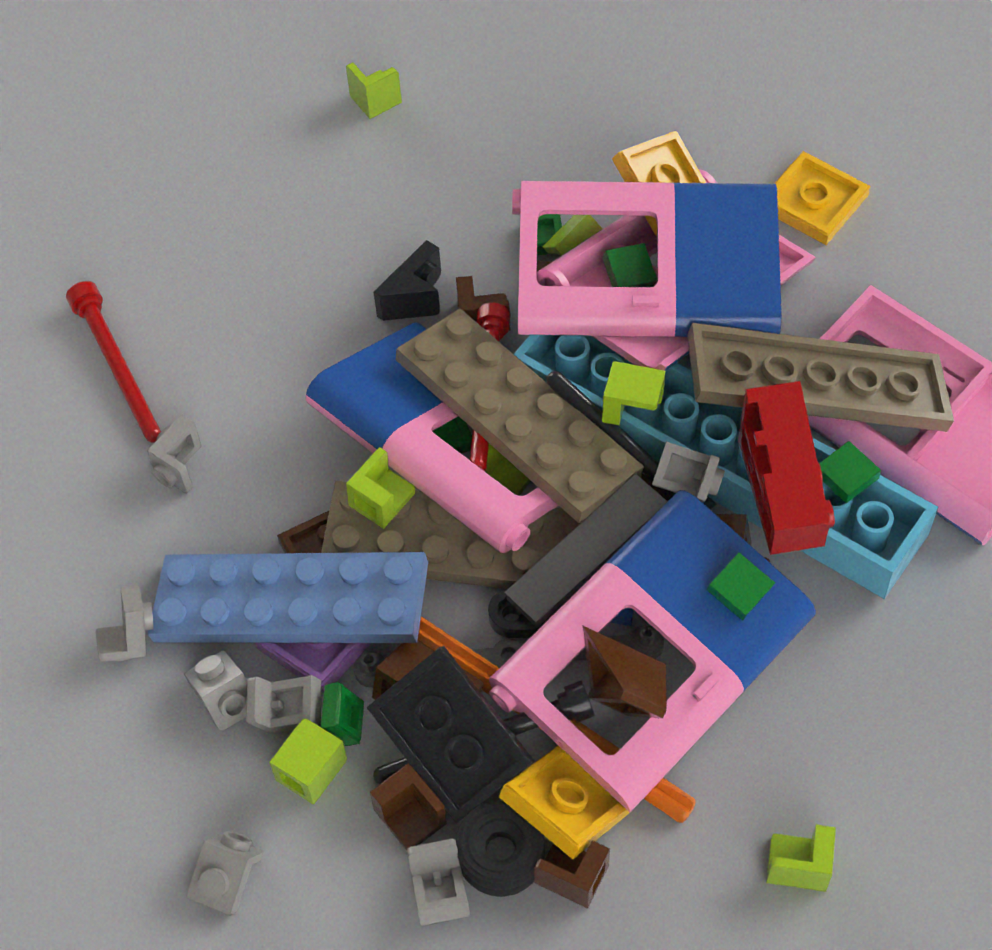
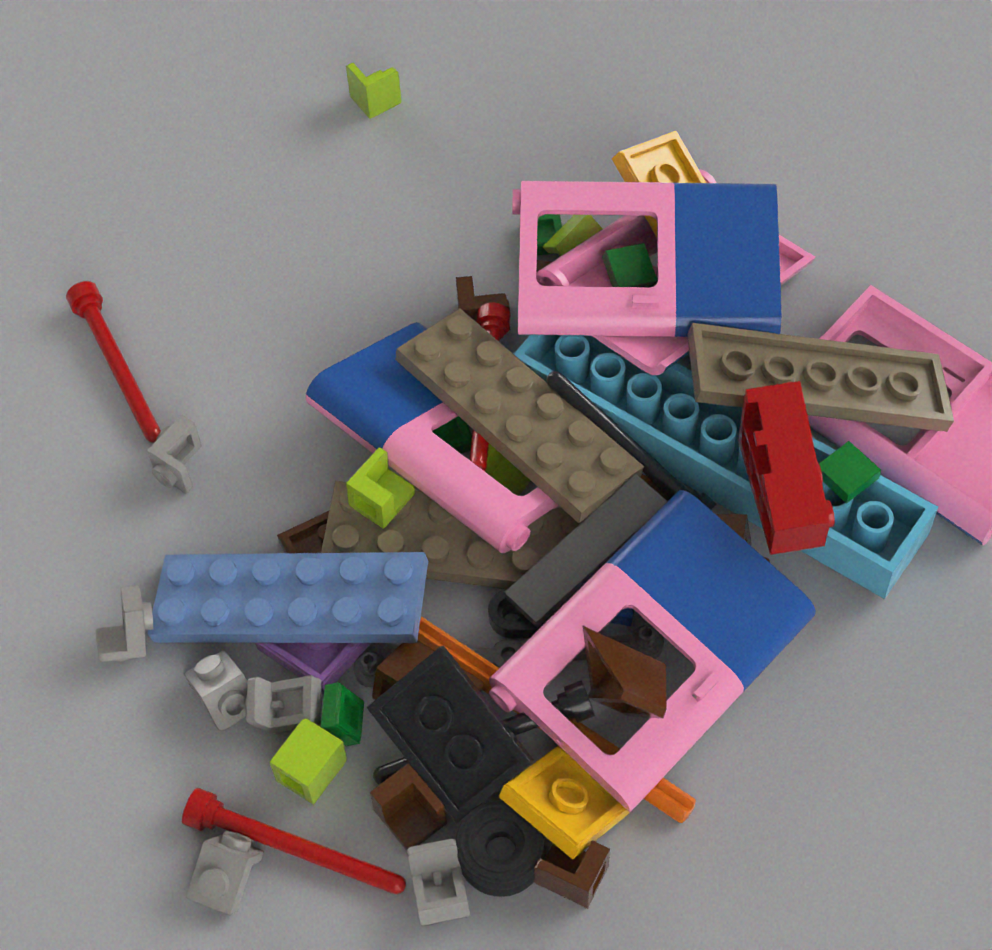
(206, 811): none -> red piece
(410, 287): black slope -> none
(632, 387): lime panel -> none
(688, 471): light grey bracket -> none
(740, 586): green tile -> none
(801, 860): lime panel -> none
(818, 197): yellow tile -> none

